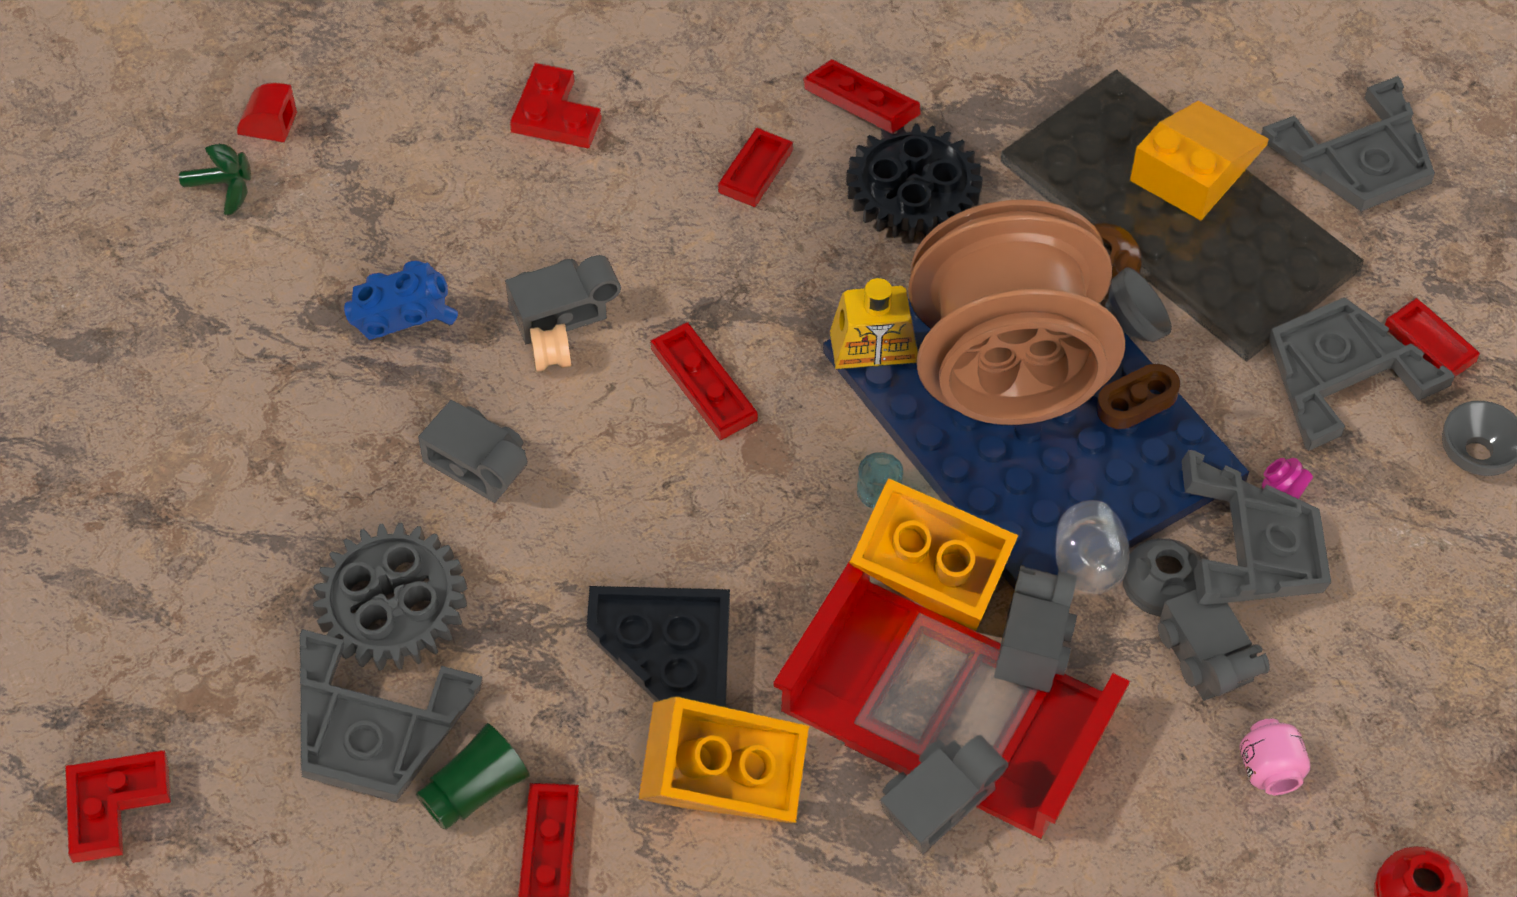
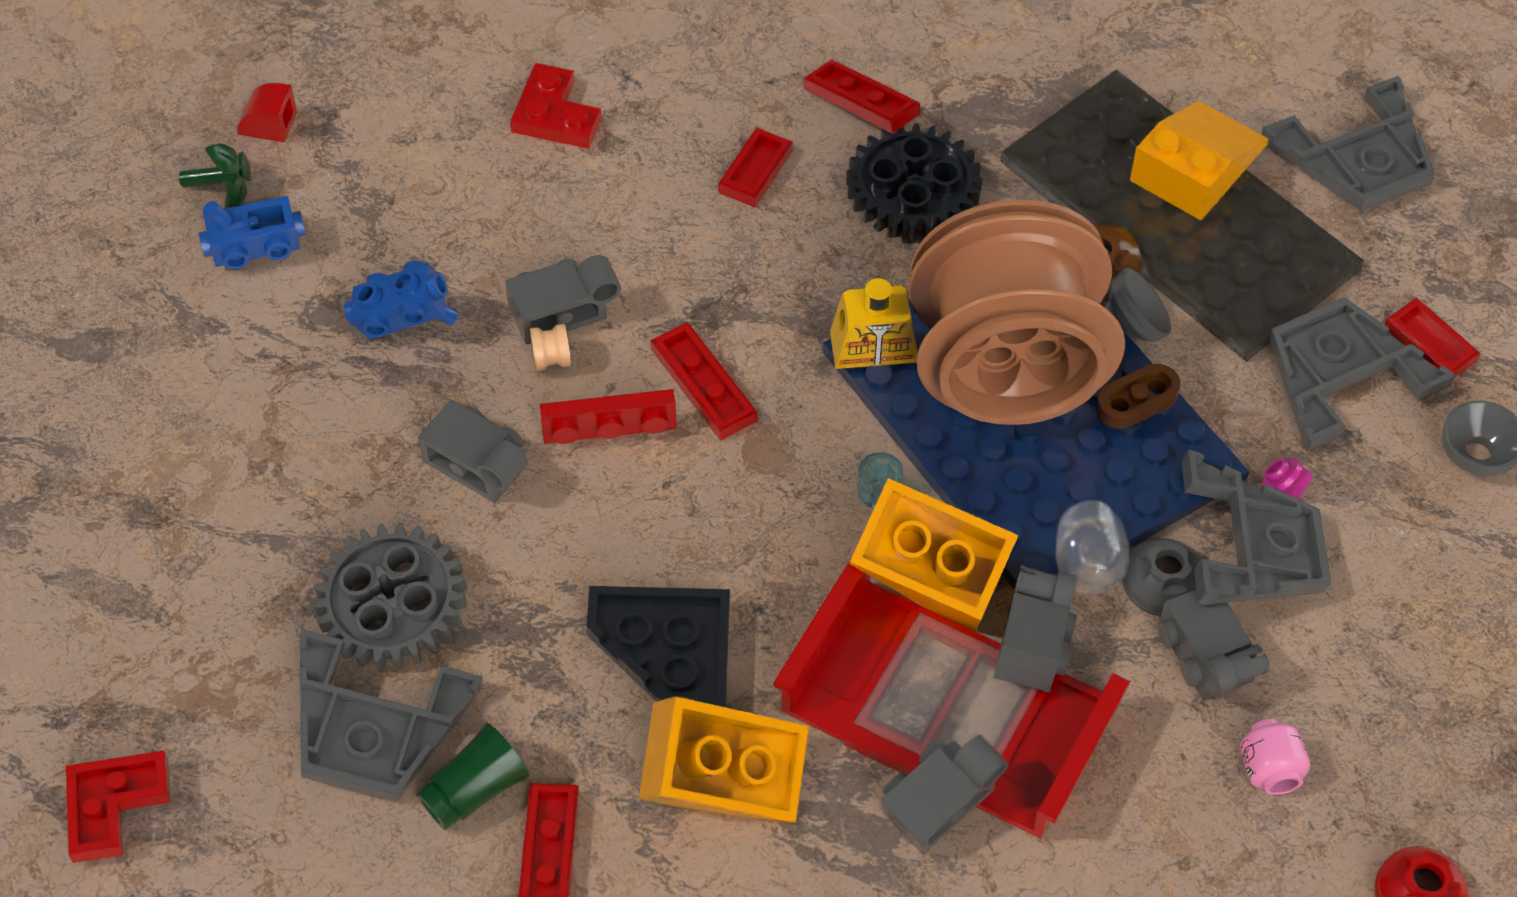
(250, 232): none -> blue brick
(608, 416): none -> red plate

